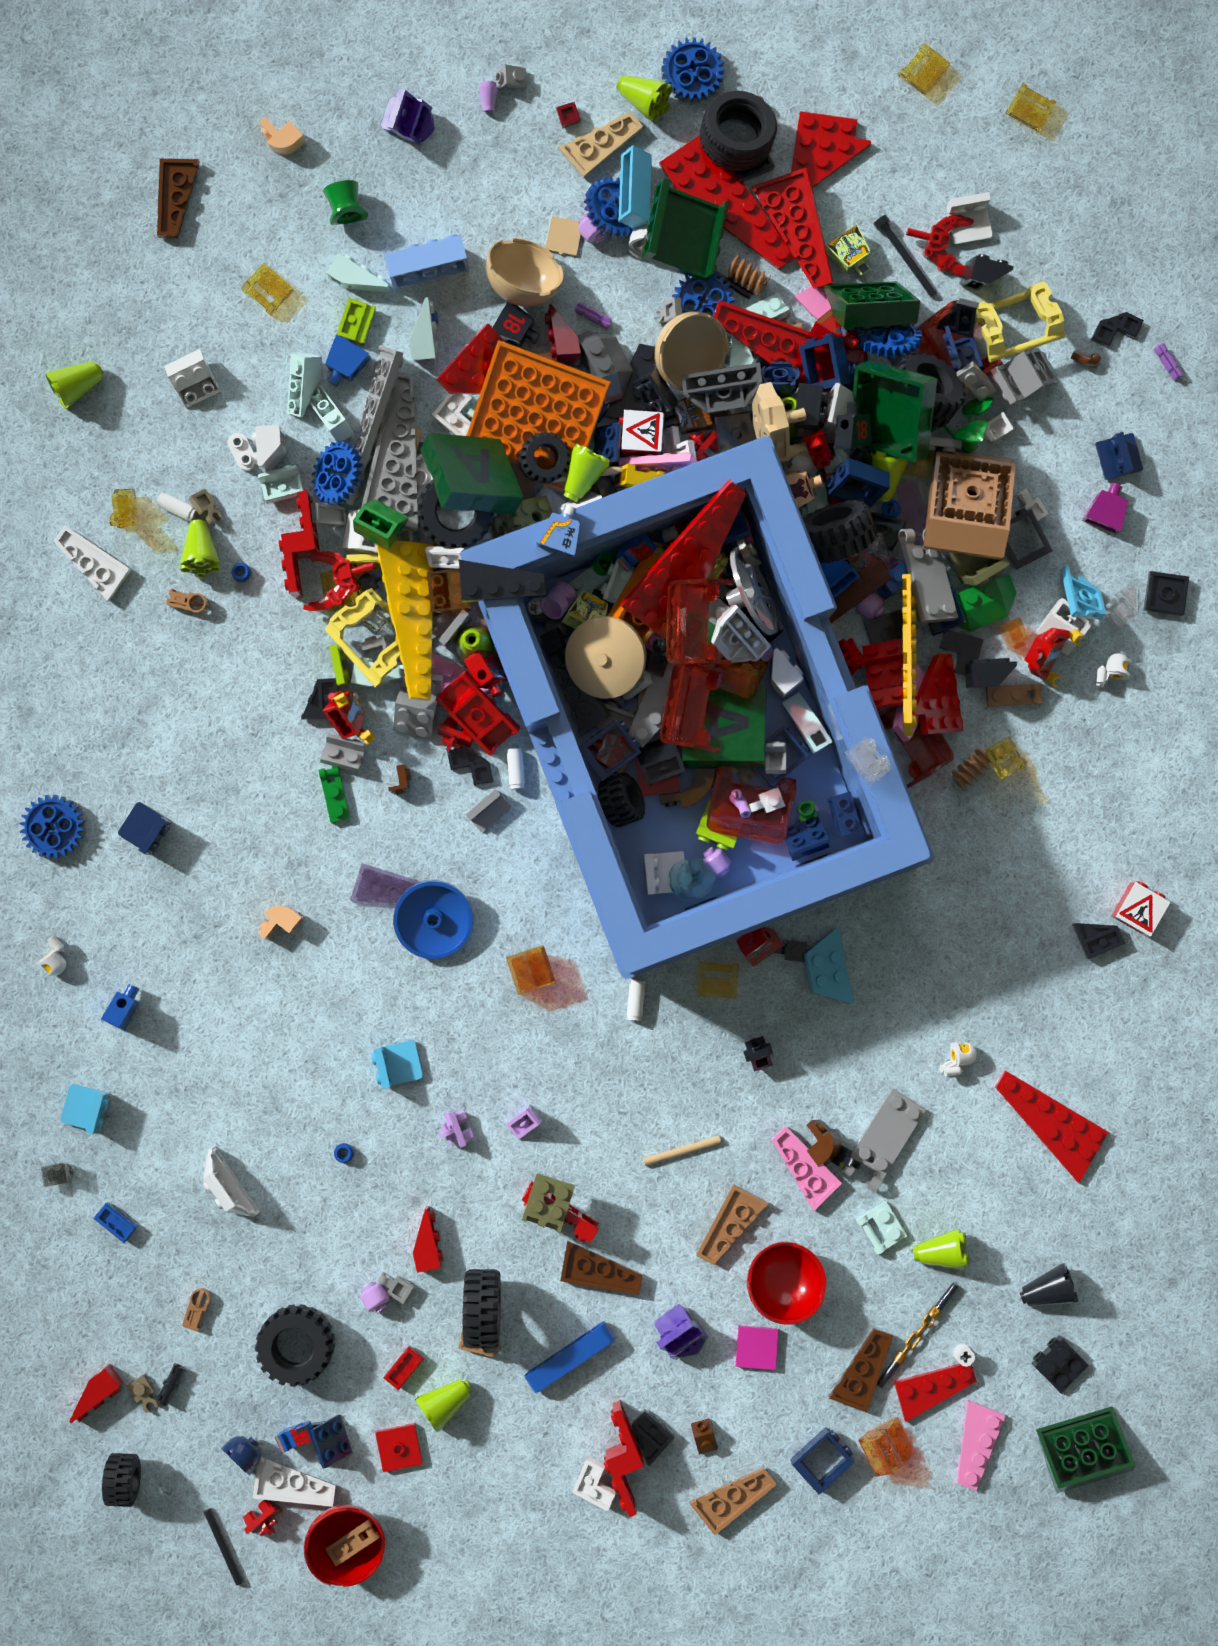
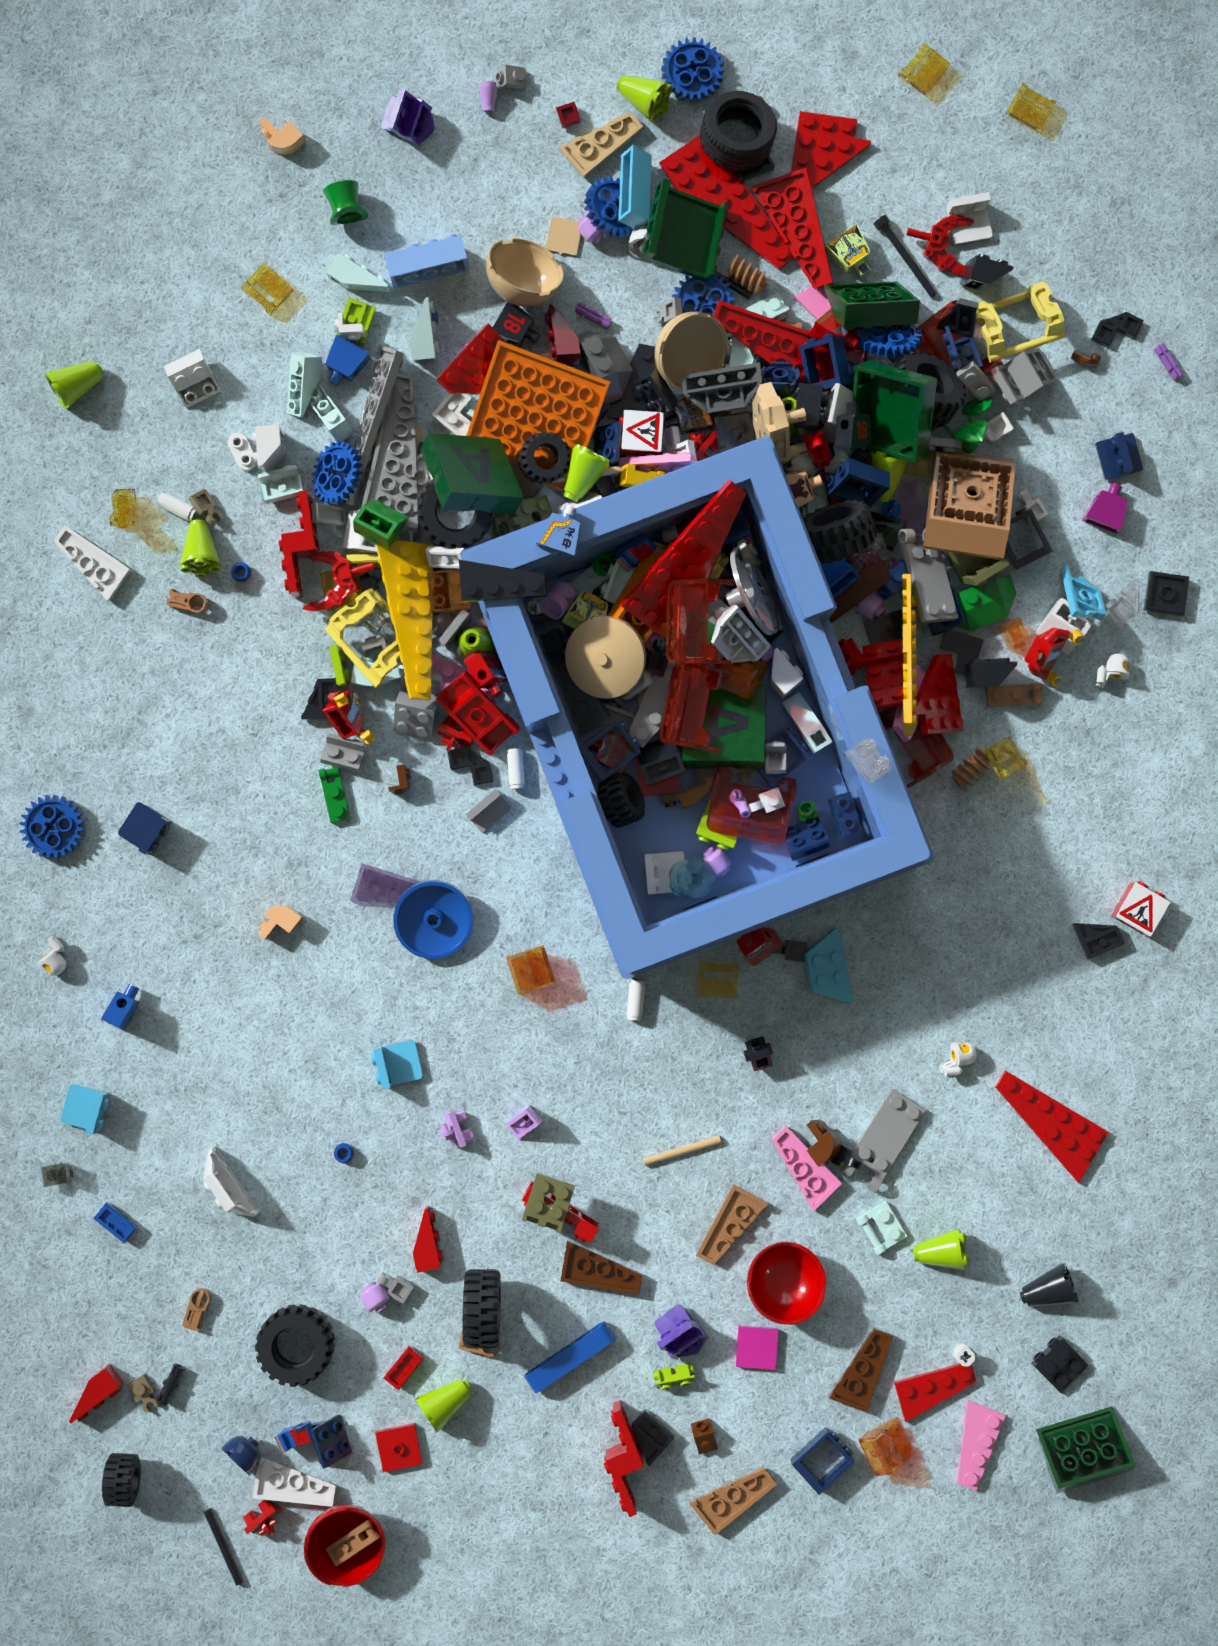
(174, 192): reddish brown wing -> none
(349, 331): none -> white bracket
(590, 1488): white plate -> none
(667, 1379): none -> lime hinge
(901, 1356): piece -> none

